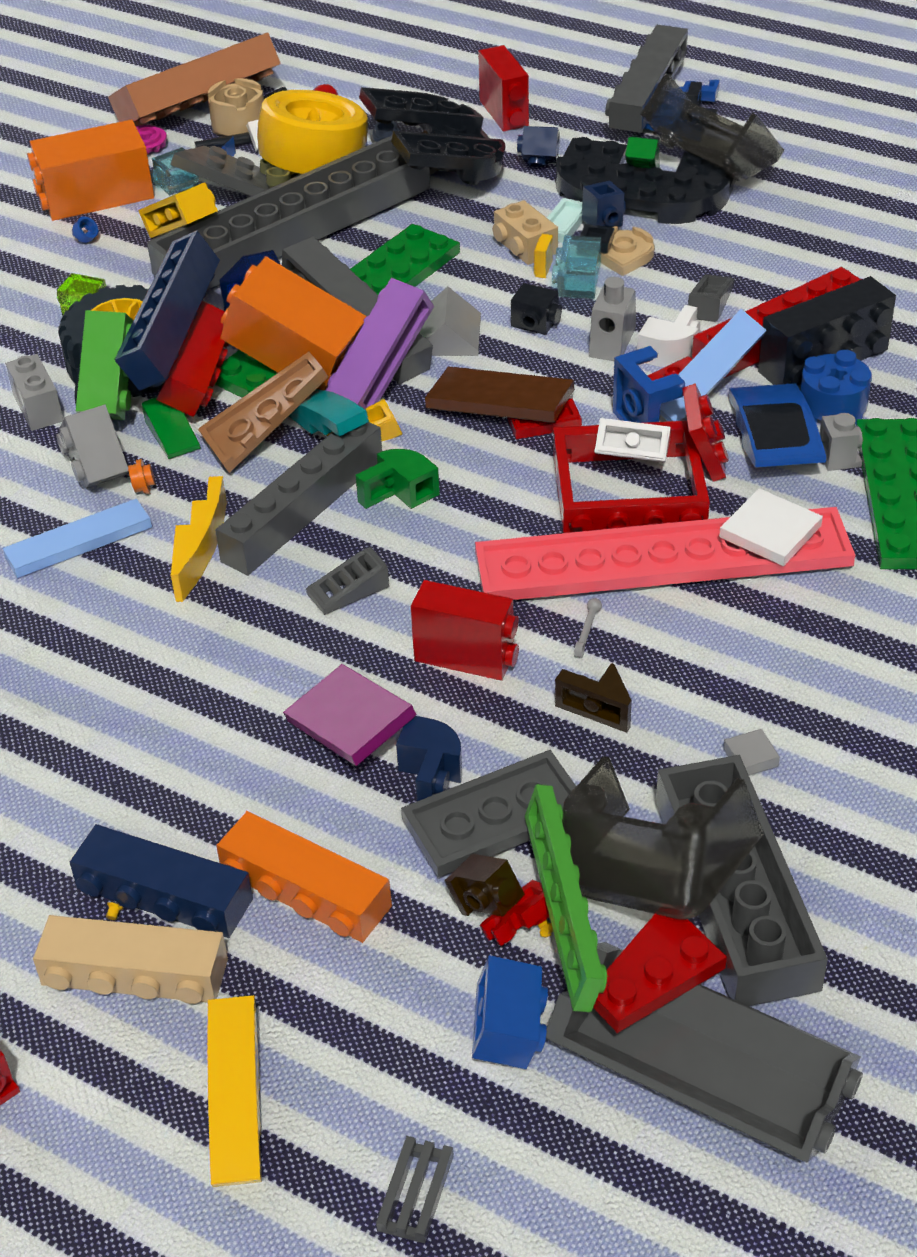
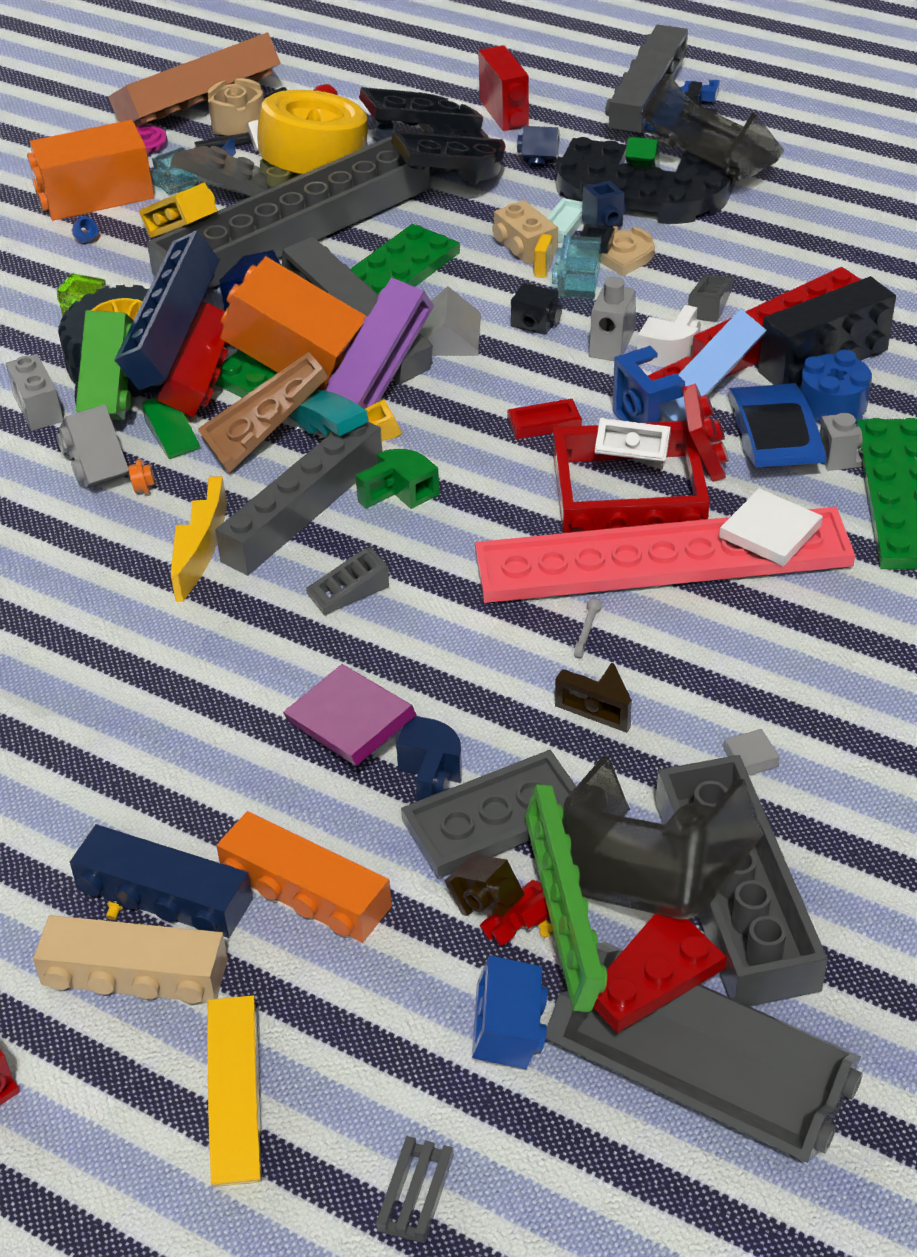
(76, 538): light blue tile -> none
(464, 630): red brick -> none
(500, 394): reddish brown tile -> none

